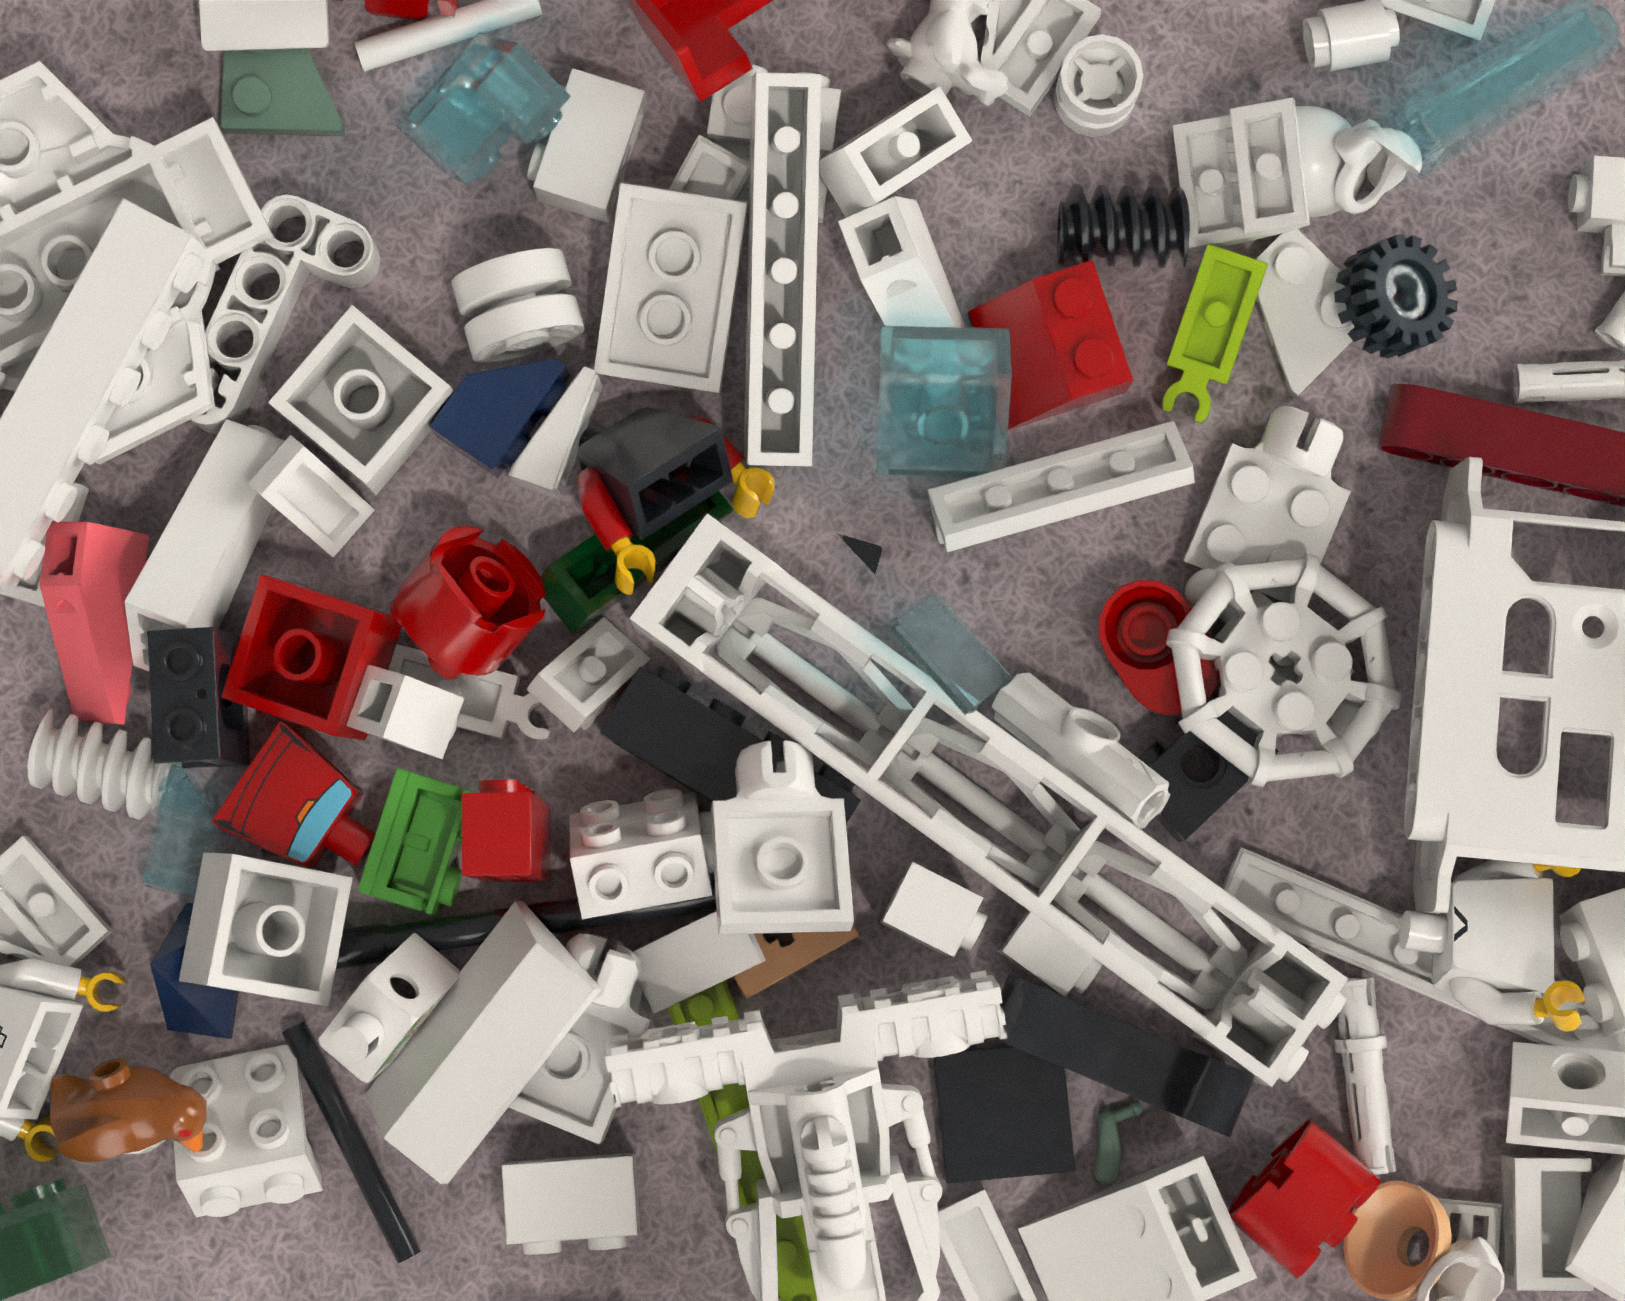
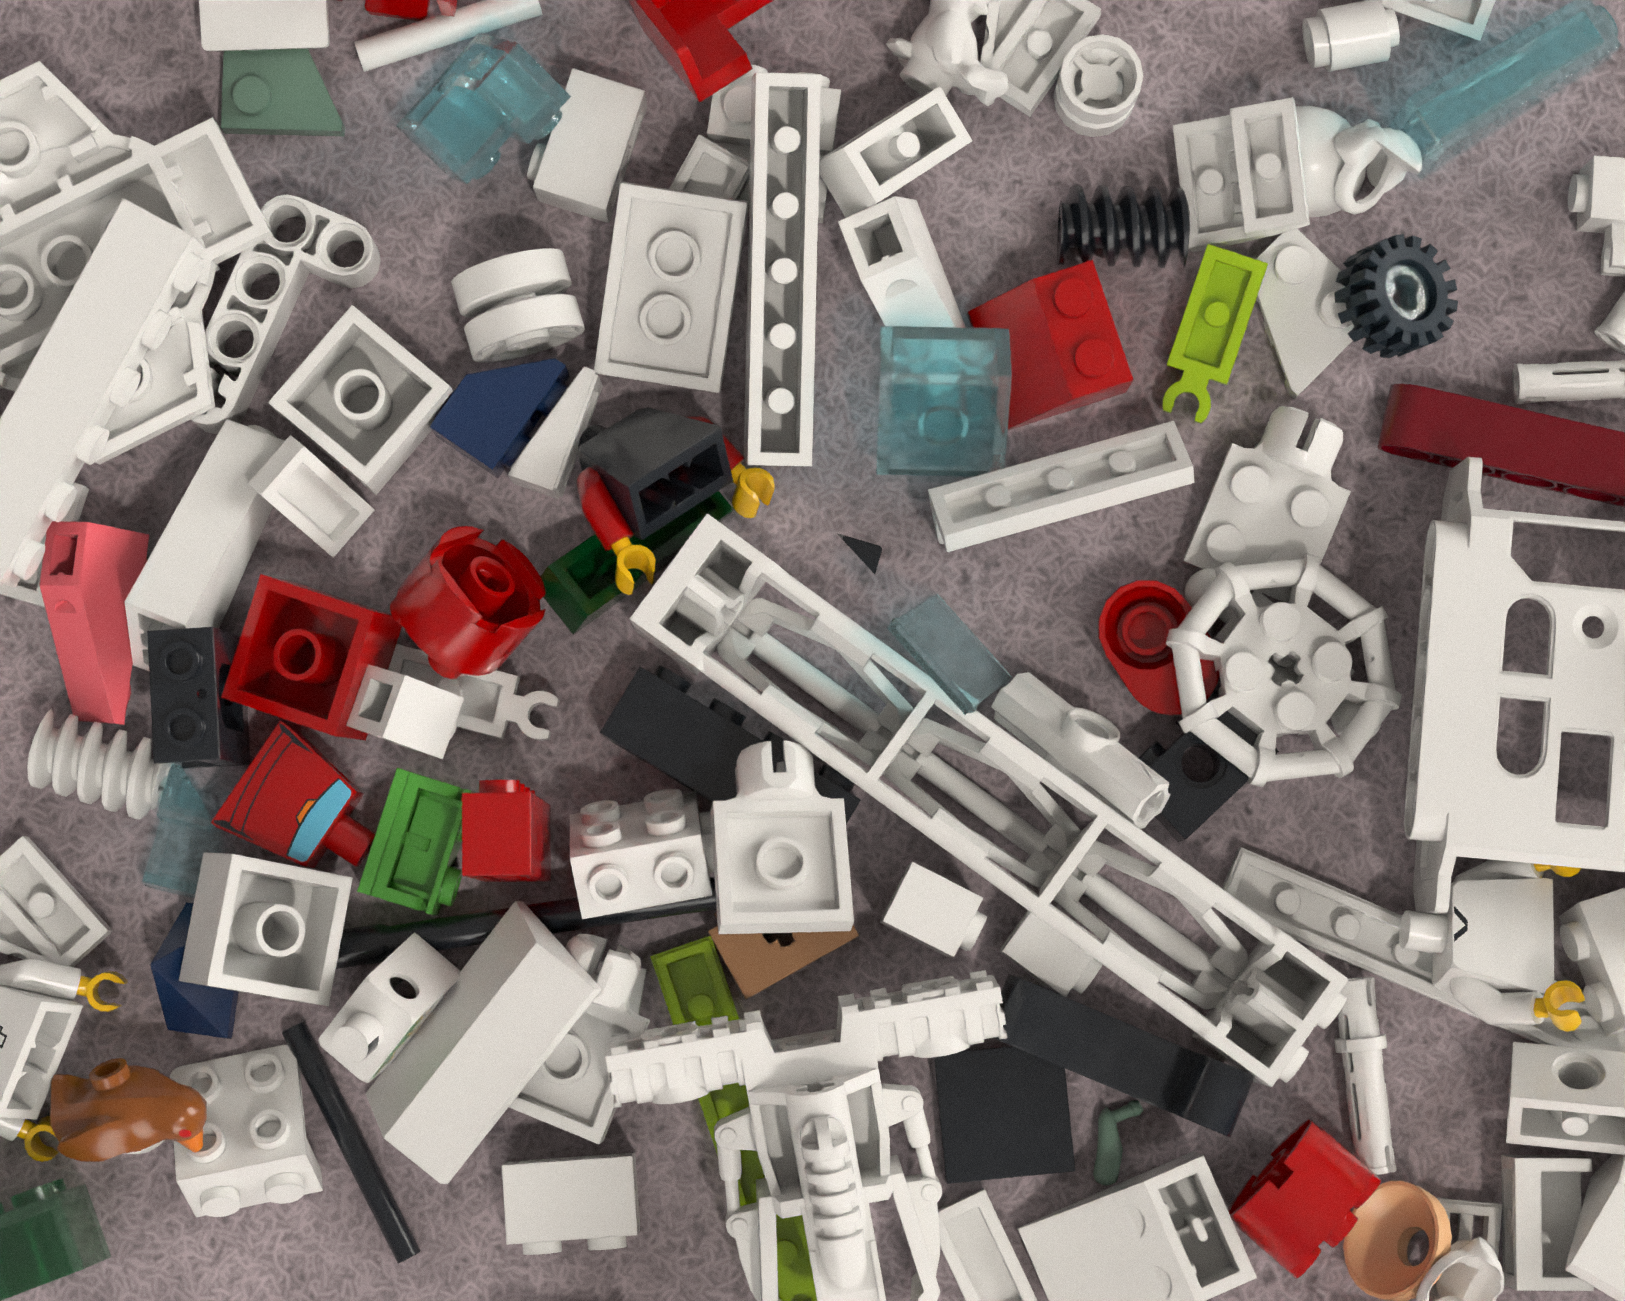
(588, 675): white slope -> none
(693, 961): white slope -> none

